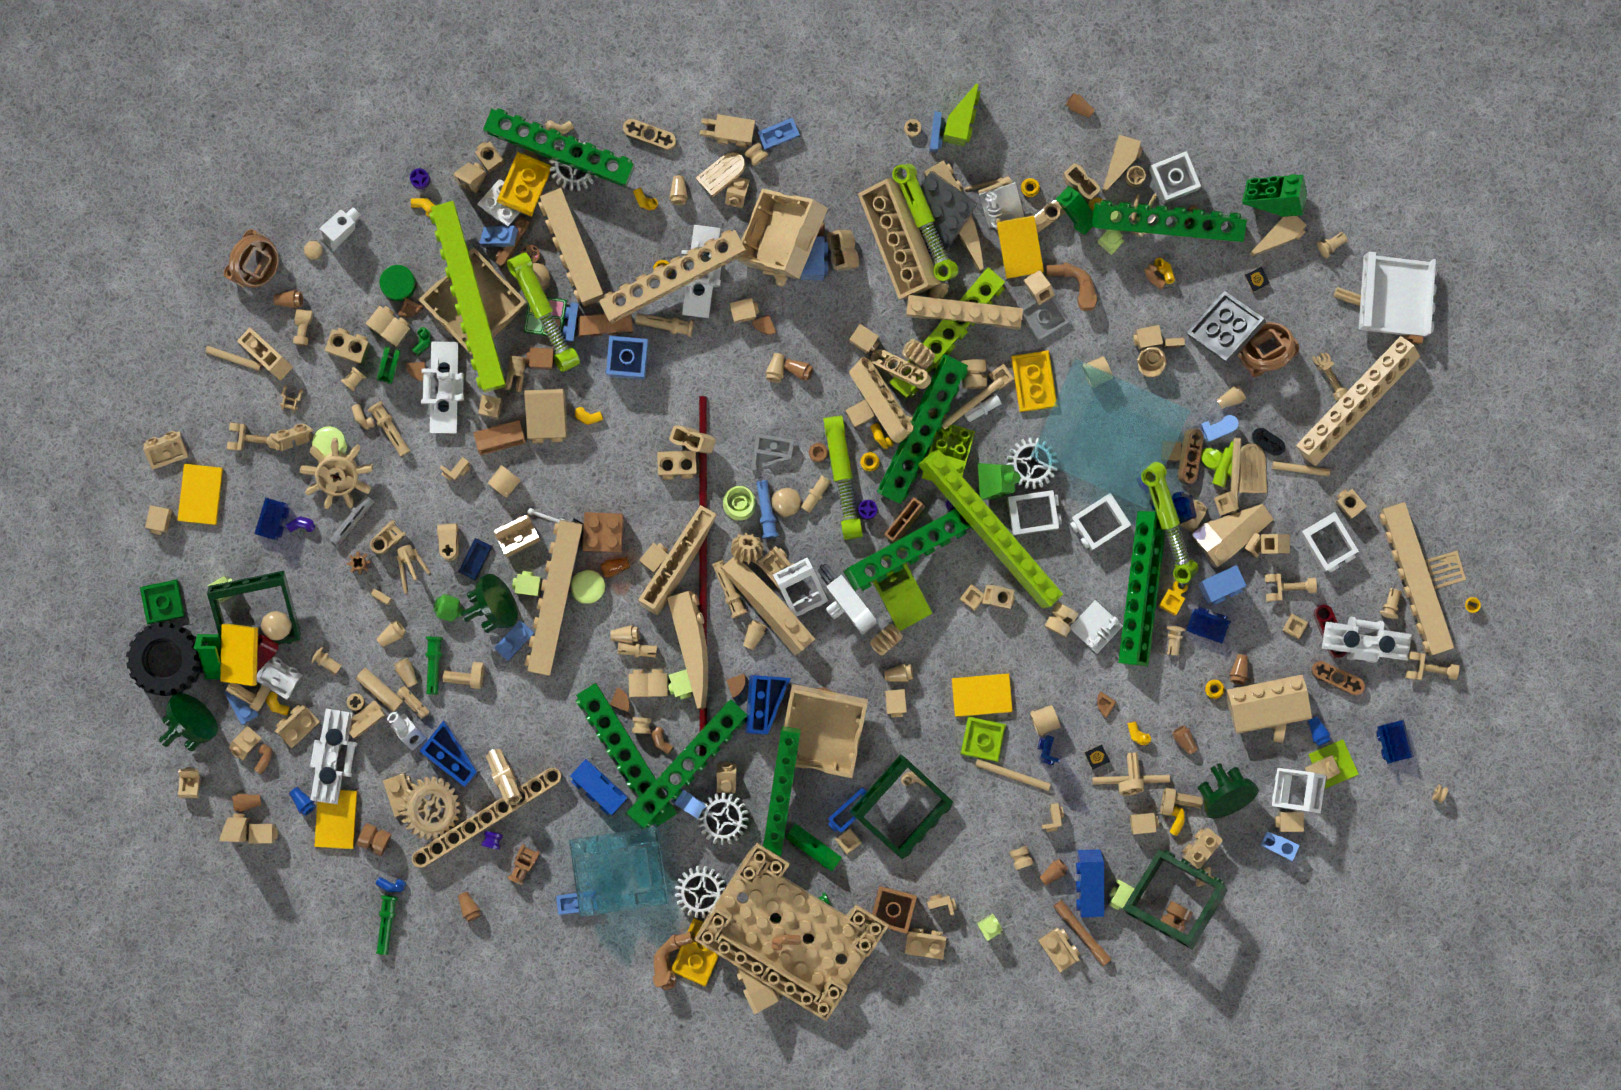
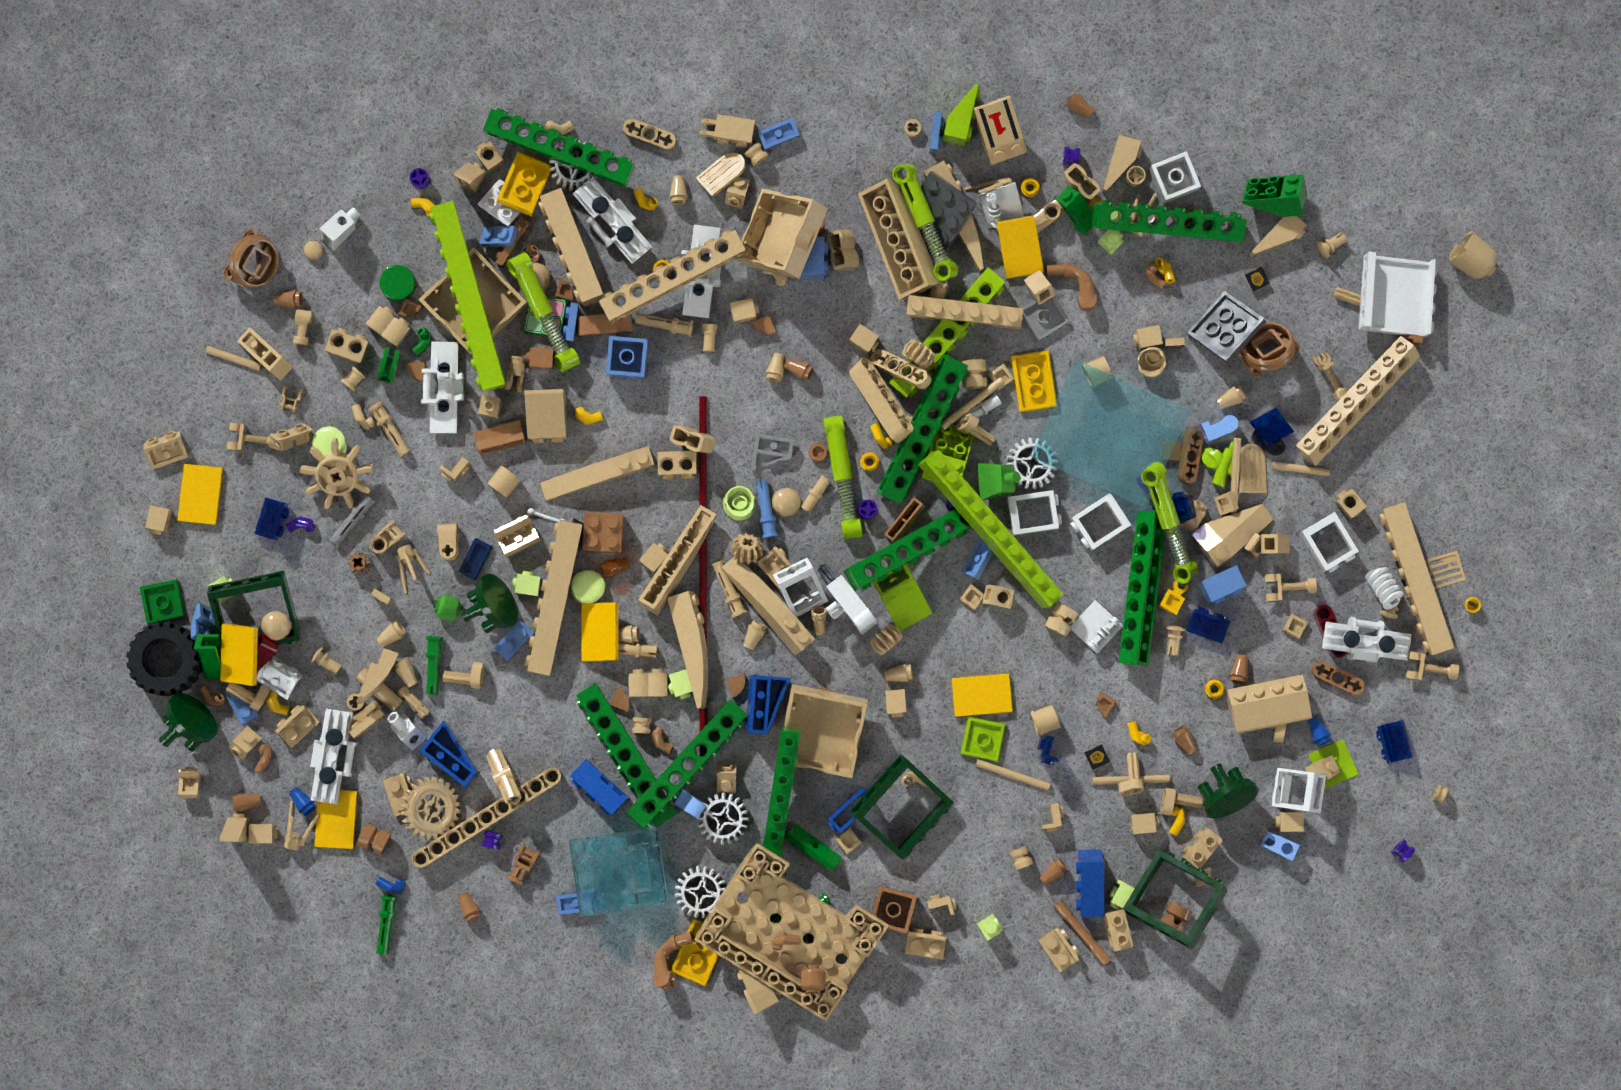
(201, 621): none -> medium blue slope
(210, 698): none -> medium nougat arm
(292, 838): none -> tan plant
(377, 674): none -> tan slope
(564, 291): none -> medium nougat tile
(598, 473): none -> tan slope
(600, 631): none -> yellow tile
(617, 216): none -> white piece
(709, 332): none -> tan pin
(813, 979): none -> medium nougat head
(818, 616): none -> tan pin
(860, 413): tan brick -> none
(968, 425): none -> tan piece
(978, 560): none -> medium blue plate
(999, 130): none -> tan slope
(1071, 156): none -> dark purple wheel
(1118, 930): none -> tan bracket
(1271, 427): none -> clear blue piece
(1384, 587): none -> white piece
(1403, 851): none -> dark purple wheel
(1474, 257): none -> tan cylinder

